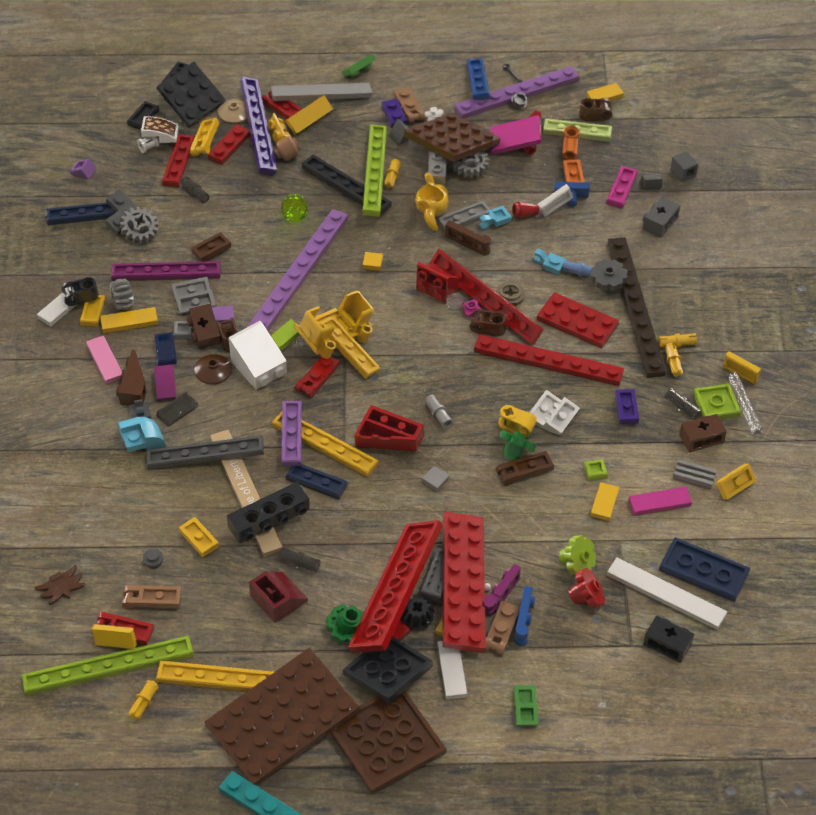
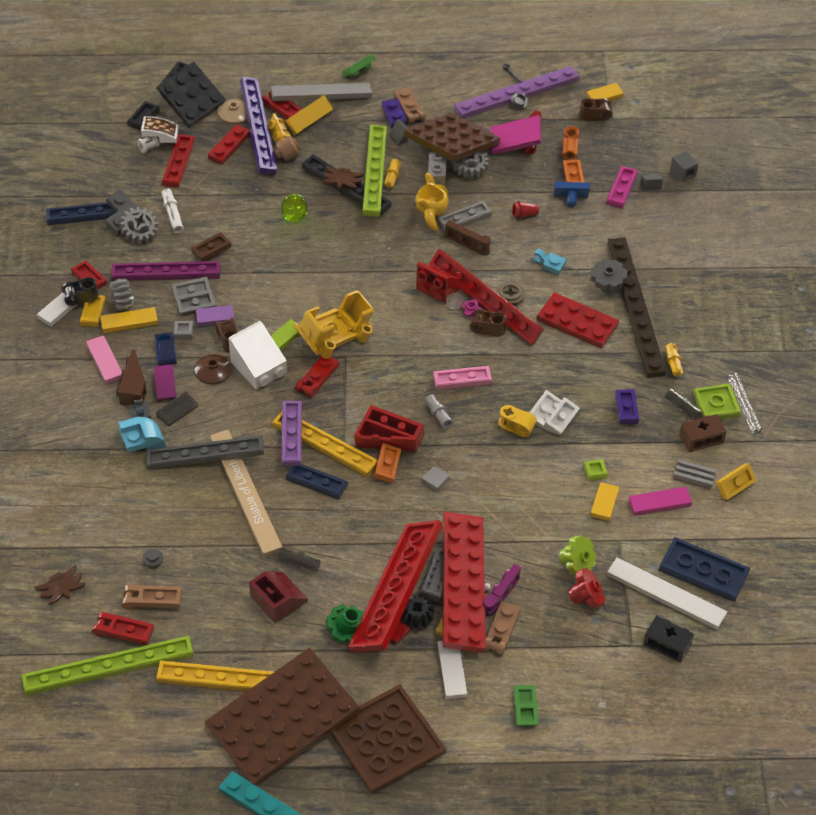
(83, 168): medium lavender slope -> none
(86, 270): none -> red tile
(114, 636): yellow tile -> none
(143, 699): yellow axle -> none
(171, 205): none -> white pin
(194, 189): clear smoke pin -> none
(198, 537): yellow plate -> none
(199, 317): reddish brown brick -> none
(204, 137): yellow plate -> none
(268, 512): black brick -> none
(300, 269): medium lavender plate -> none
(342, 177): none -> reddish brown piece
(351, 349): yellow tile -> none
(372, 261): yellow tile -> none
(387, 463): none -> orange plate
(388, 671): black plate -> none
(433, 113): white plant -> none
(462, 377): none -> bright pink tile
(478, 79): blue tile -> none
(496, 216): medium azure plate -> none
(515, 444): green plant -> none
(524, 467): reddish brown plate -> none
(525, 617): blue plate -> none
(549, 360): red plate -> none
(555, 200): white tile -> none
(575, 268): medium blue pin -> none
(586, 130): yellowish green tile -> none
(661, 217): dark grey brick -> none
(679, 340): yellow pin -> none
(744, 368): yellow tile -> none

